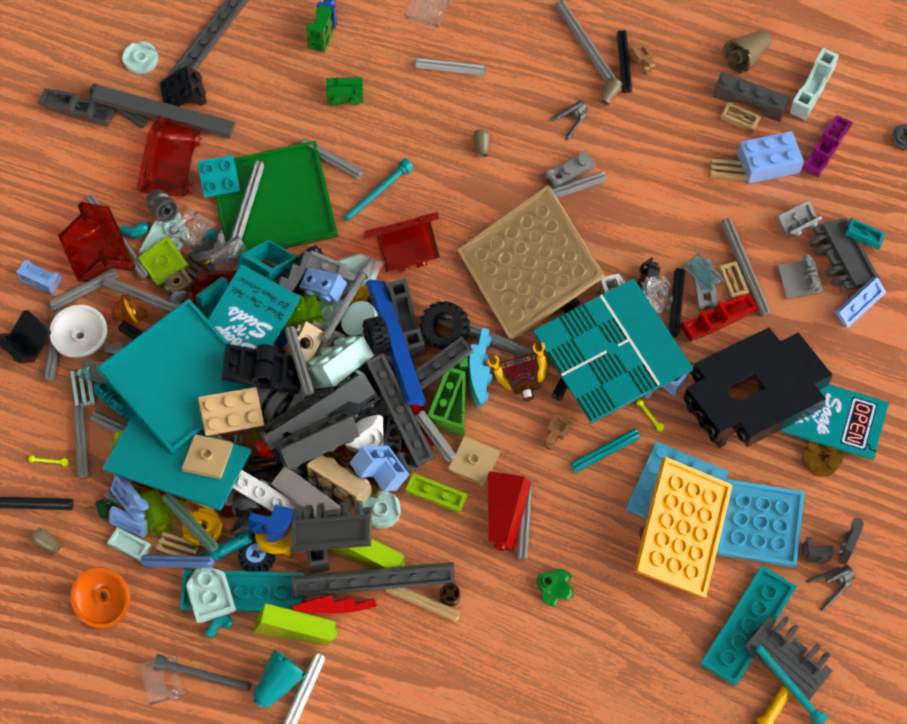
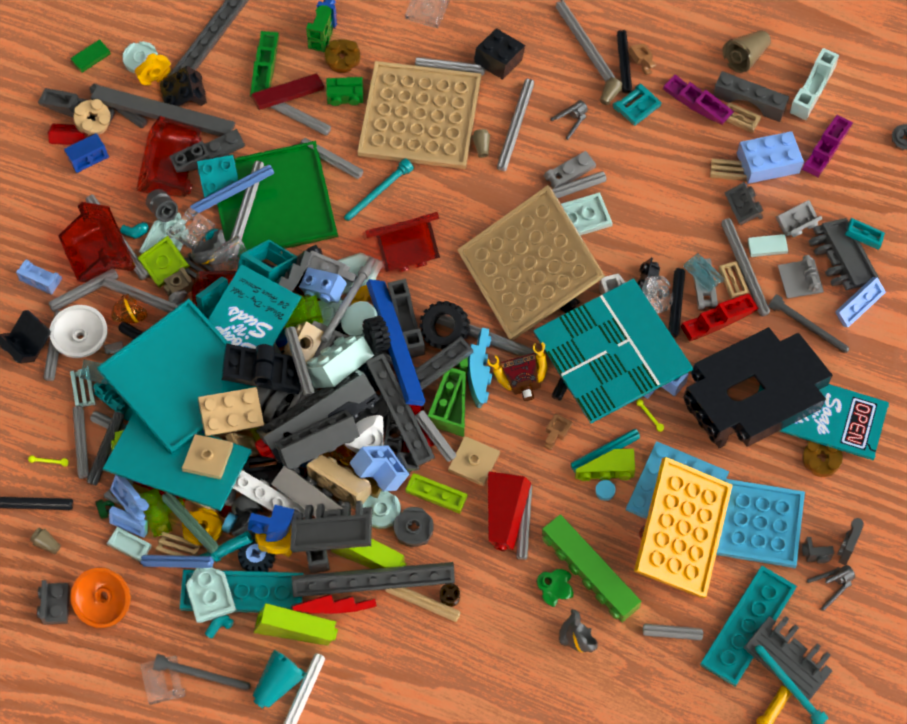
(54, 603): none -> dark grey bracket
(65, 134): none -> red slope
(86, 153): none -> blue hinge
(90, 56): none -> green tile
(92, 107): none -> tan plate
(105, 448): none -> dark grey axle
(153, 68): none -> yellow plate
(222, 146): none -> dark grey slope
(229, 522): none -> medium azure tile
(233, 189): none -> medium blue axle
(242, 440): none -> tan tile
(265, 61): none -> green slope
(287, 91): none -> dark red tile
(302, 118): none -> light grey axle
(345, 47): none -> pearl gold plate
(419, 115): none -> tan plate
(422, 520): none -> dark grey plate
(499, 53): none -> black brick
(515, 125): none -> light grey axle
(576, 634): none -> dark grey hair
(588, 213): none -> light aqua tile
(590, 568): none -> bright green brick
(605, 490): none -> medium azure tile
(614, 464): none -> lime slope
(640, 108): none -> teal plate
(672, 631): none -> light grey axle
(697, 100): none -> magenta slope
(743, 203): none -> dark grey bracket
(767, 245): none -> light aqua tile
(778, 304): none -> dark grey piece

